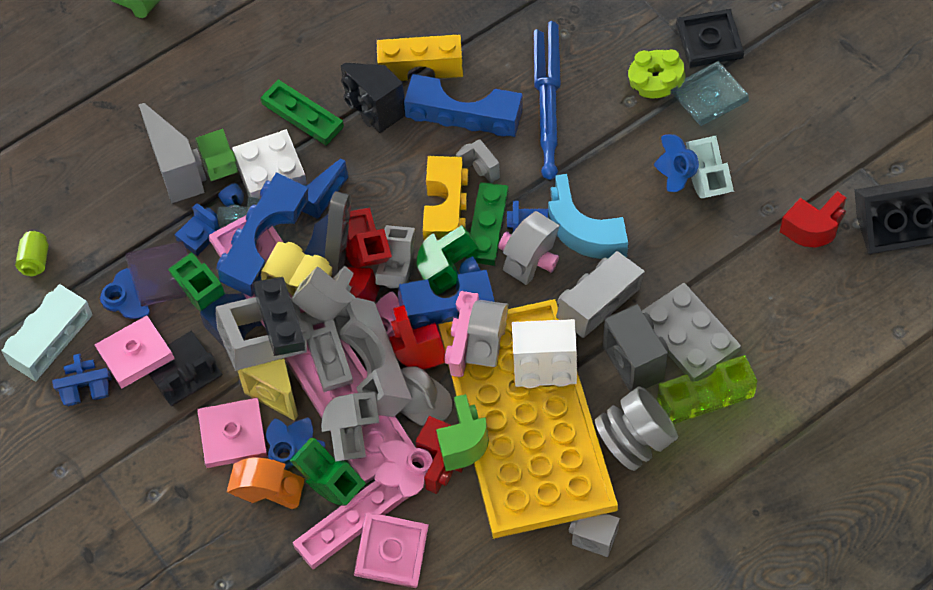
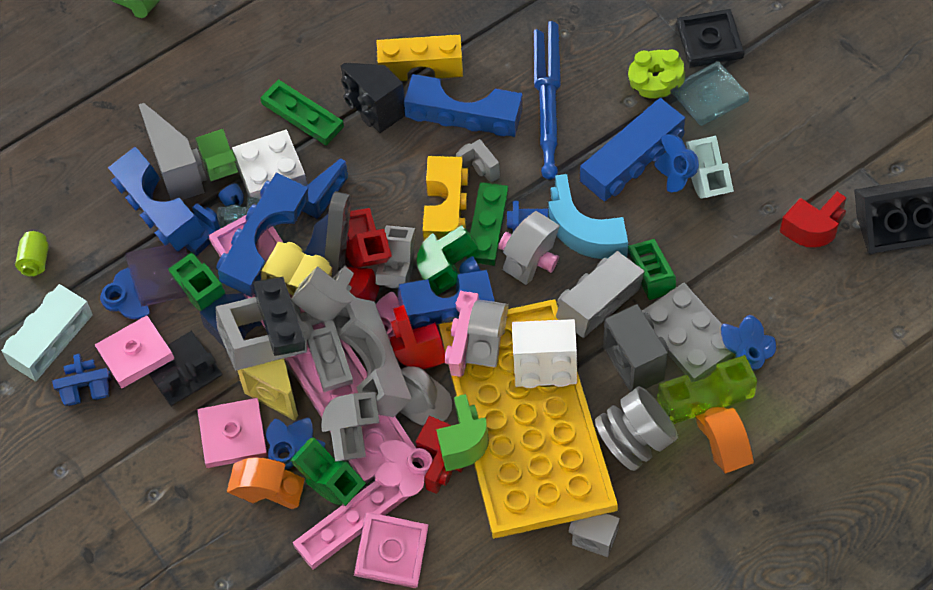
(172, 218): none -> arch
(631, 150): none -> blue brick
(658, 284): none -> green slope
(726, 437): none -> orange brick
(748, 341): none -> blue plate

